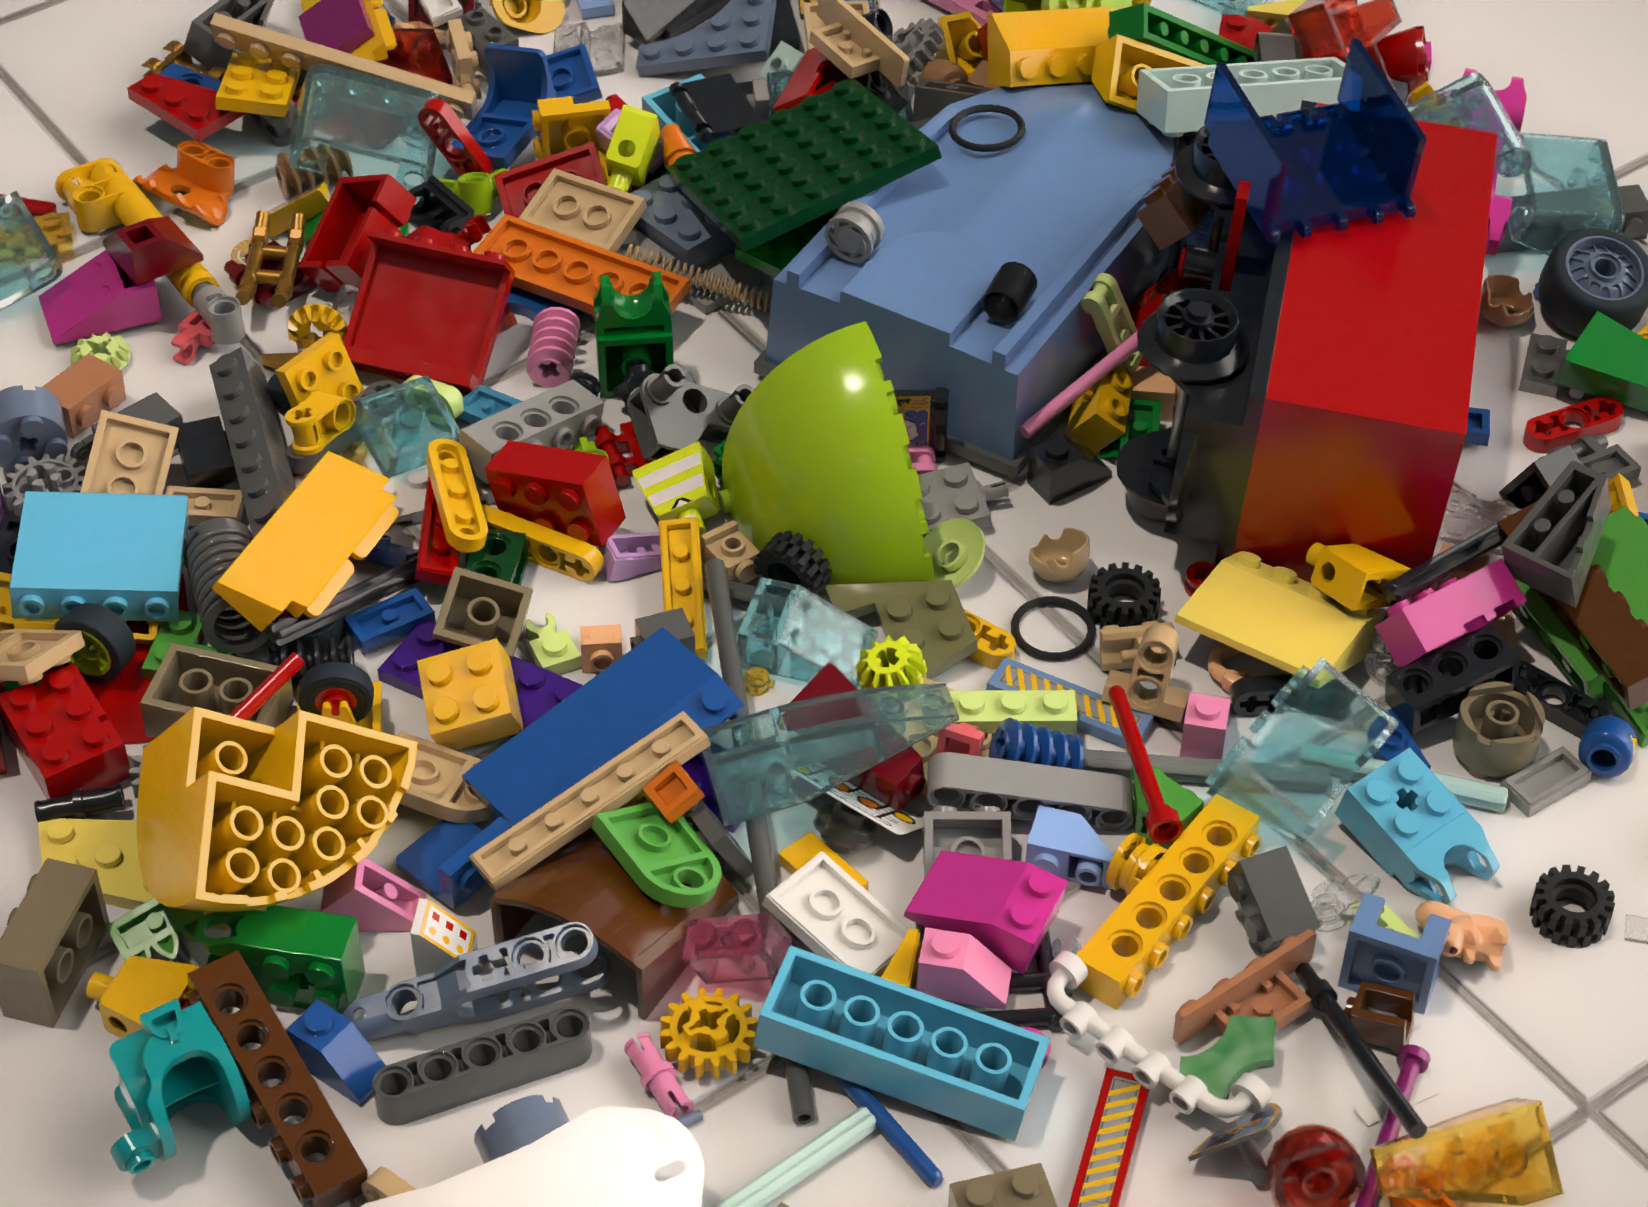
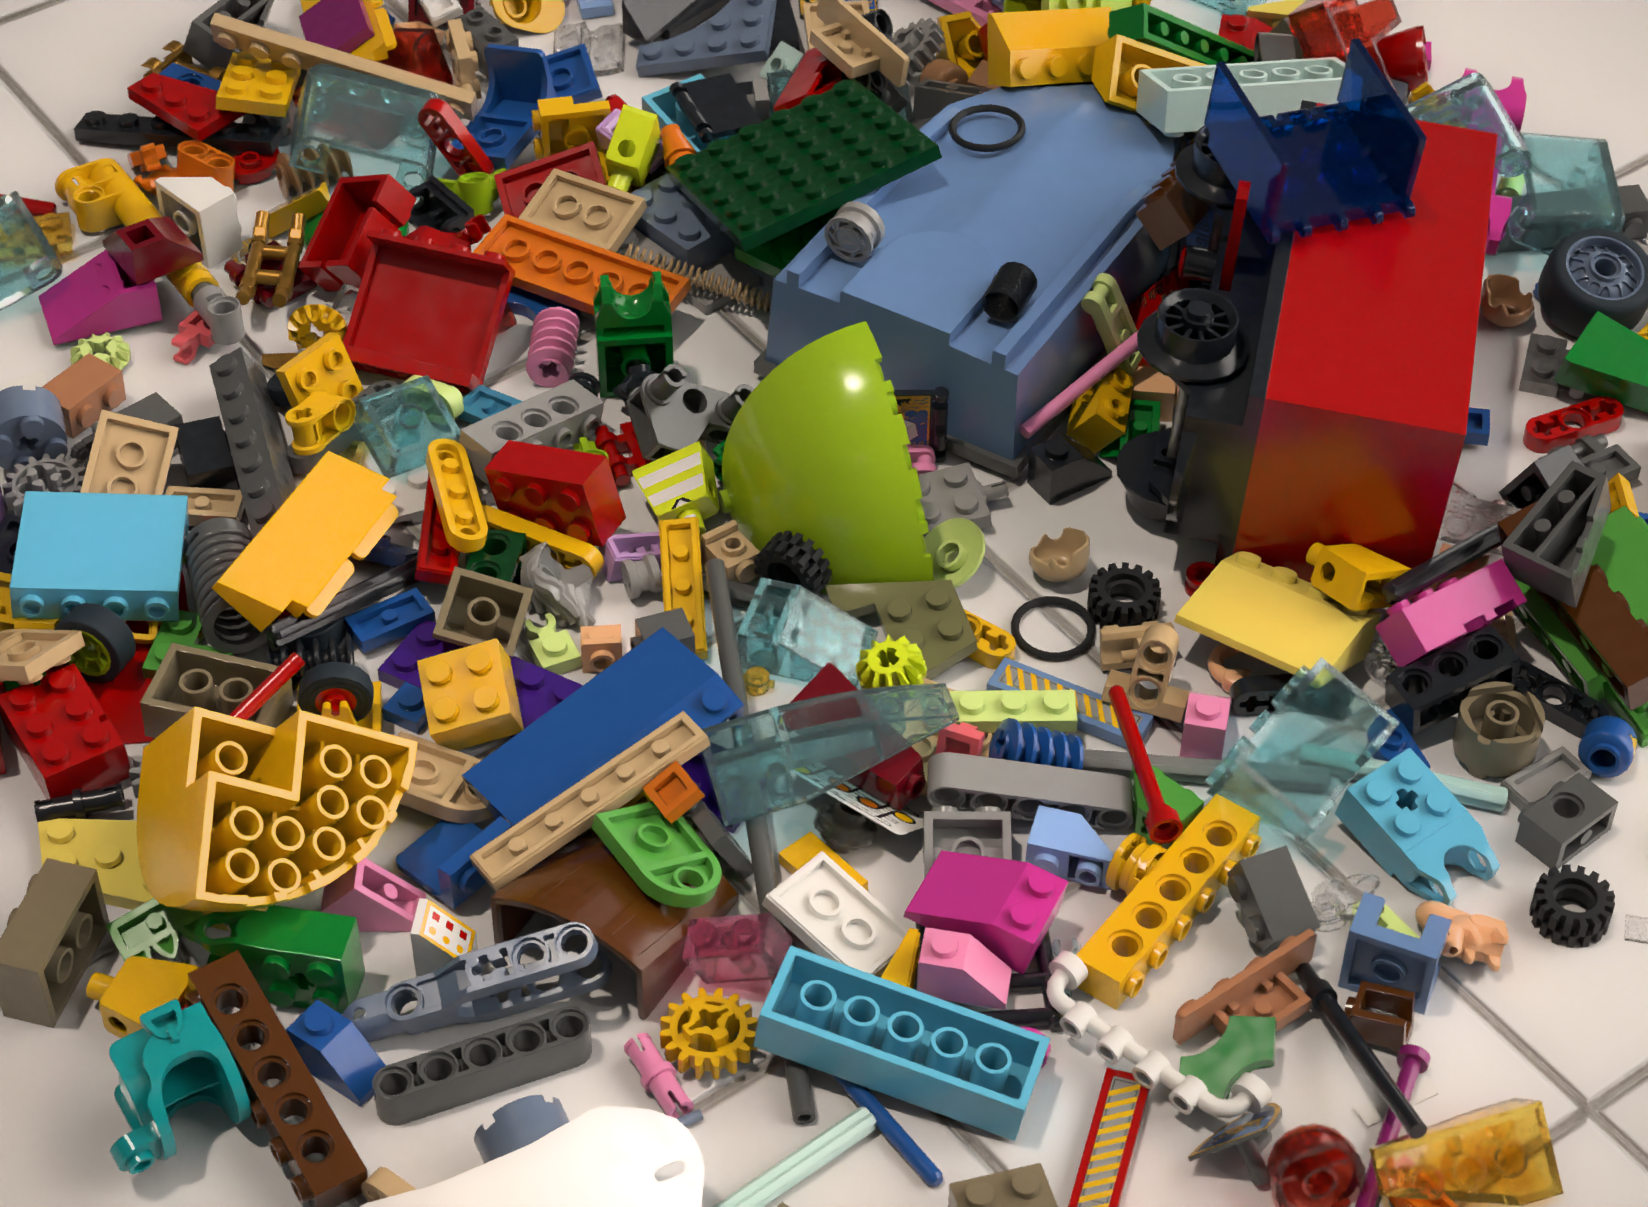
(143, 130): none -> black plate
(148, 157): none -> orange plate
(204, 214): none -> white slope
(254, 167): none -> red plate
(406, 708): none -> blue plate
(556, 589): none -> light grey hair
(641, 576): none -> light grey wheel
(1511, 186): none -> yellowish green hinge
(1565, 821): none -> dark grey brick

